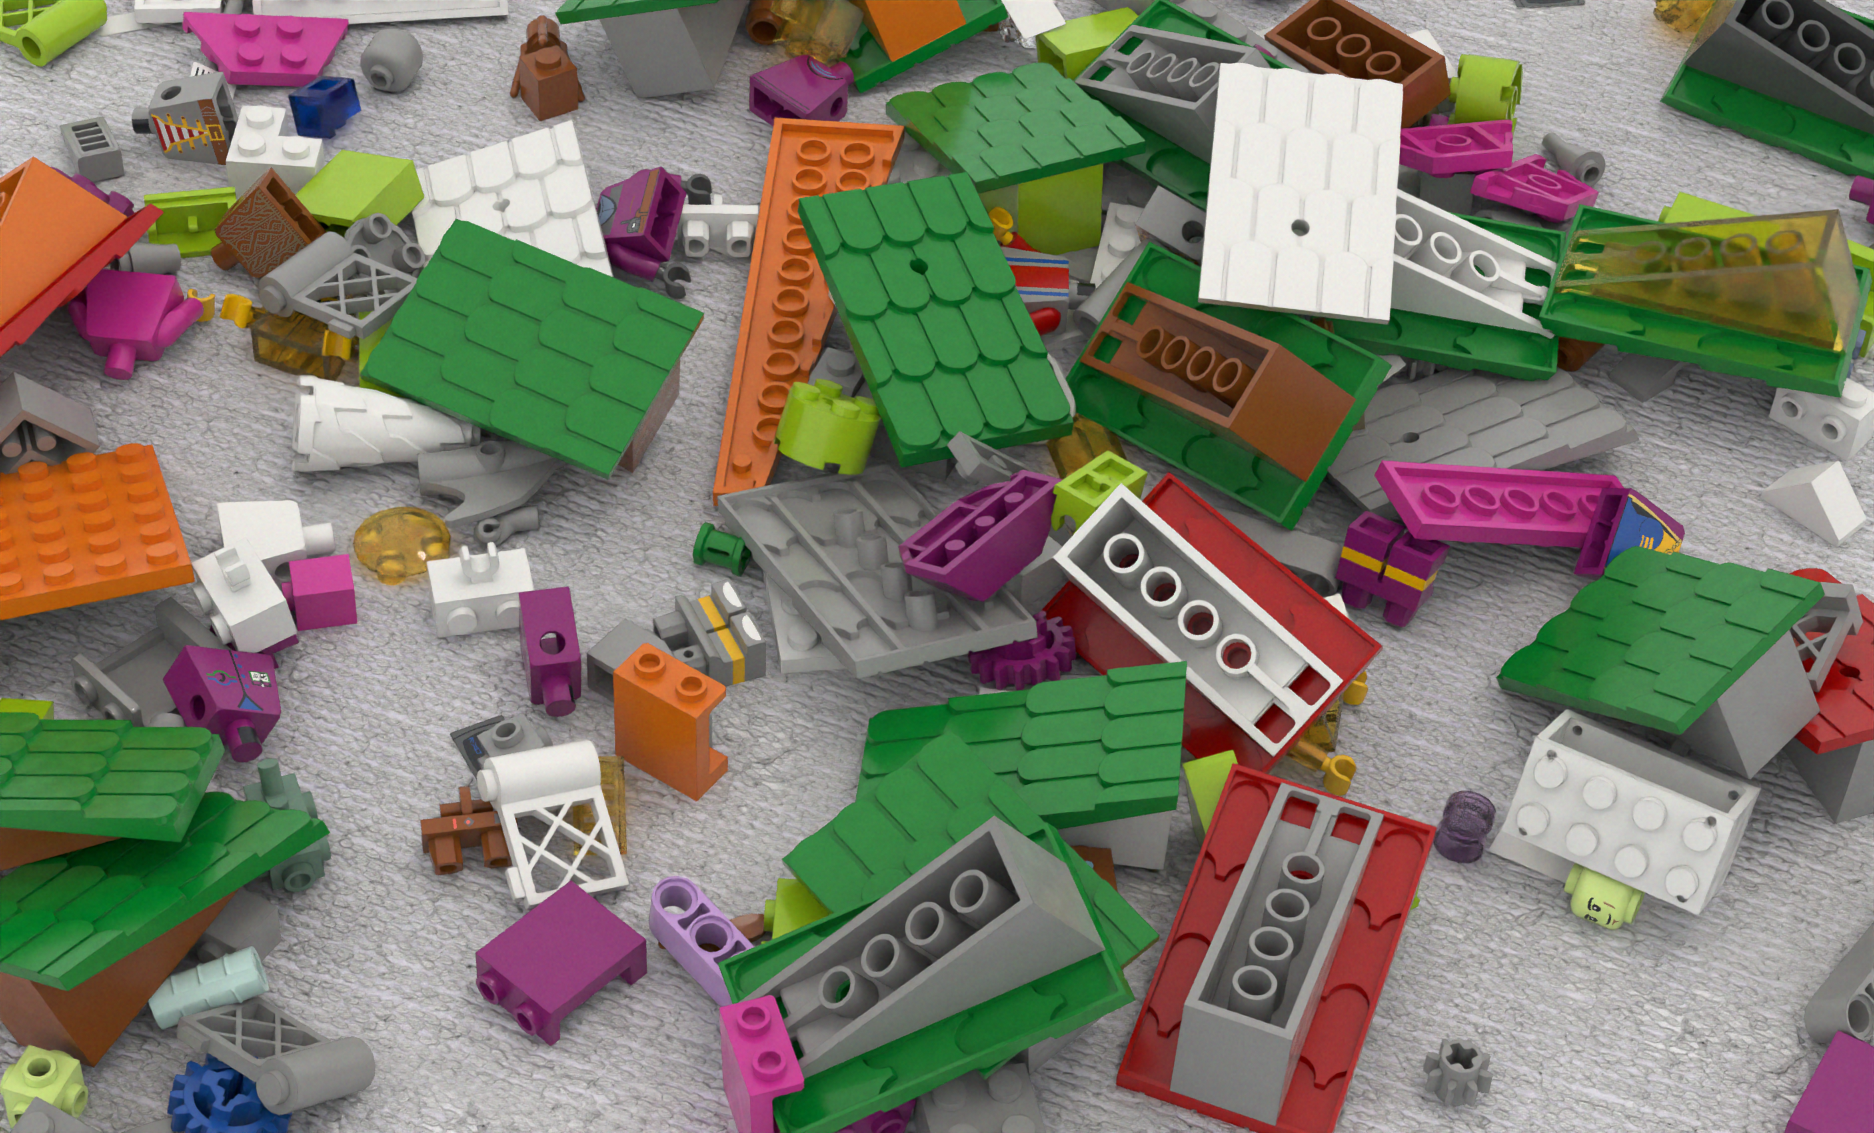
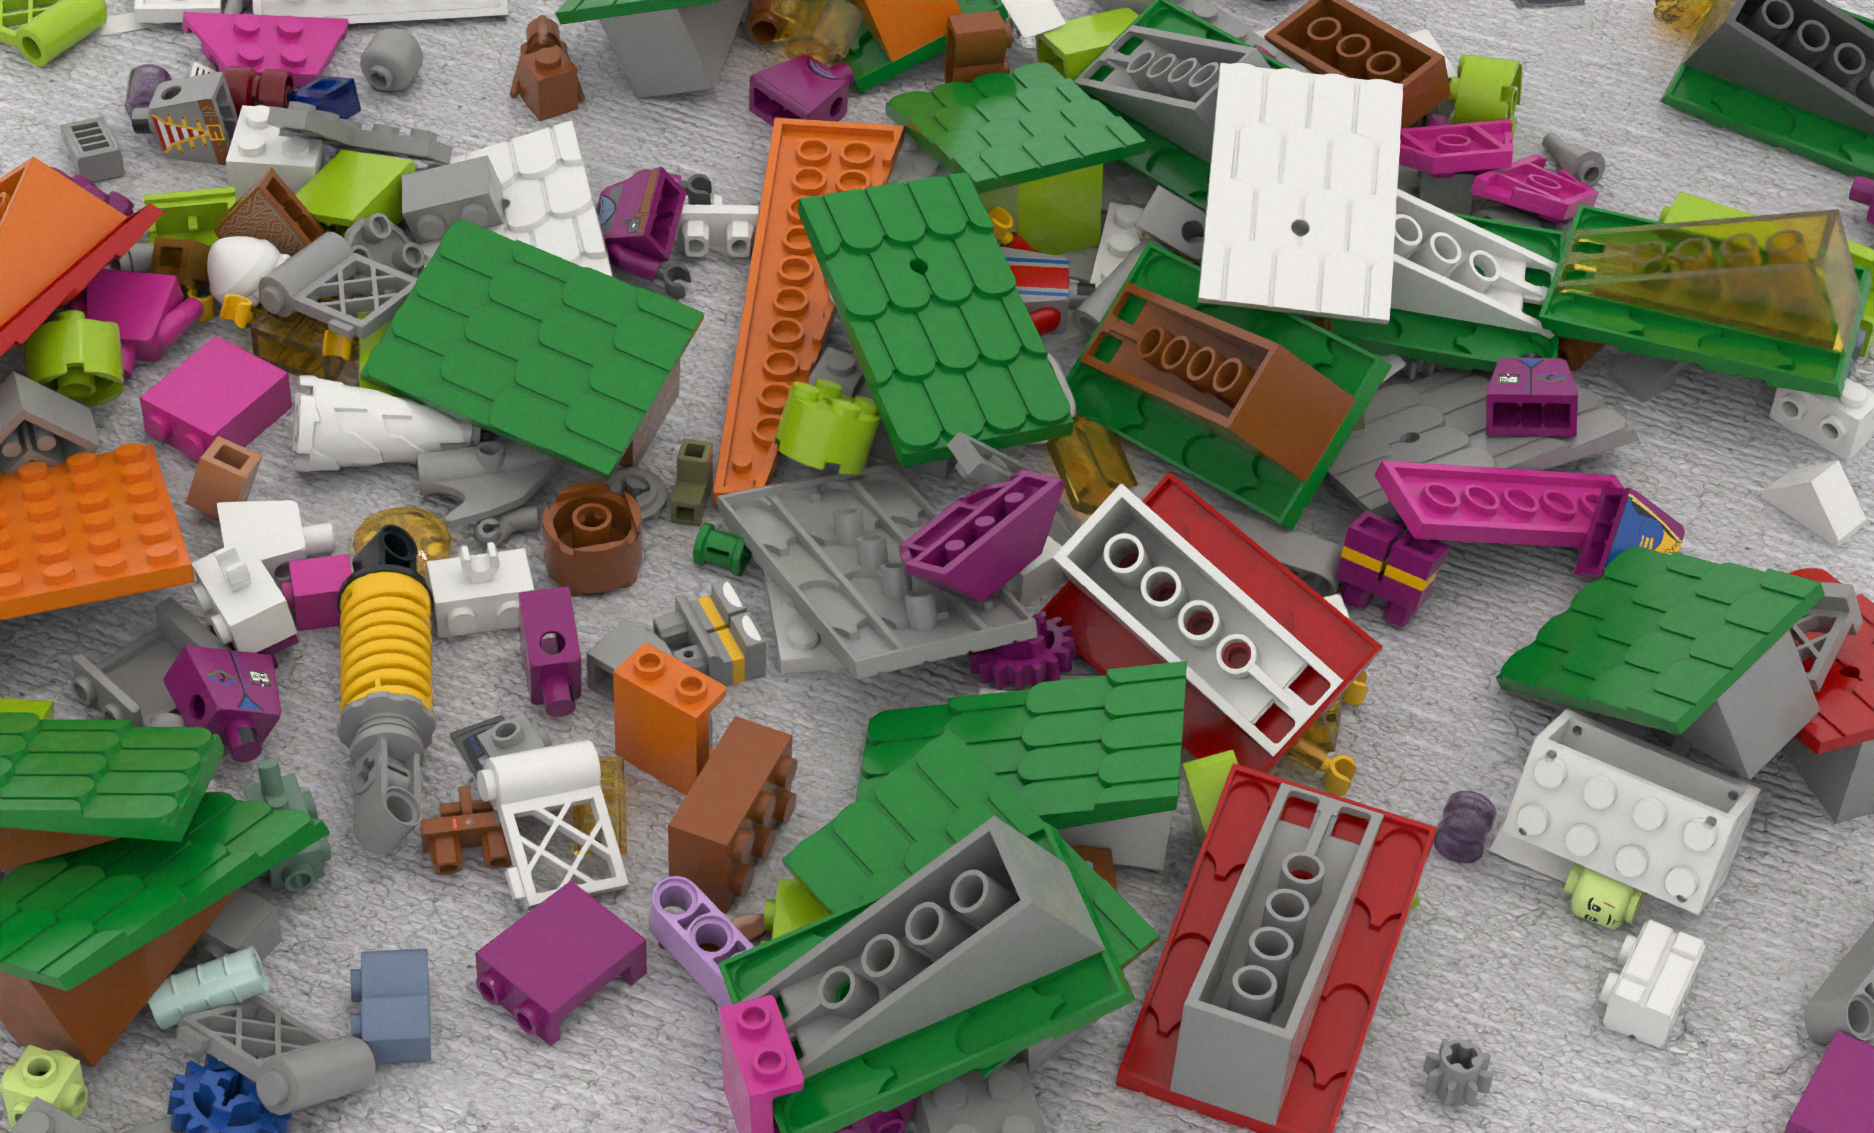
(77, 358): none -> lime brick
(142, 85): none -> clear purple brick
(182, 259): none -> pearl gold brick
(215, 395): none -> dark pink brick
(223, 475): none -> nougat brick
(239, 264): none -> white hair
(252, 89): none -> dark red wheel
(348, 135): none -> light grey plate
(386, 686): none -> piece
(394, 1004): none -> sand blue brick
(451, 192): none -> light grey brick
(592, 539): none -> dark orange brick
(643, 486): none -> light grey gear
(693, 482): none -> olive piece
(733, 811): none -> dark orange brick
(976, 46): none -> dark orange brick
(1091, 485): lime hinge -> none
(1532, 398): none -> magenta torso
(1652, 983): none -> white brick

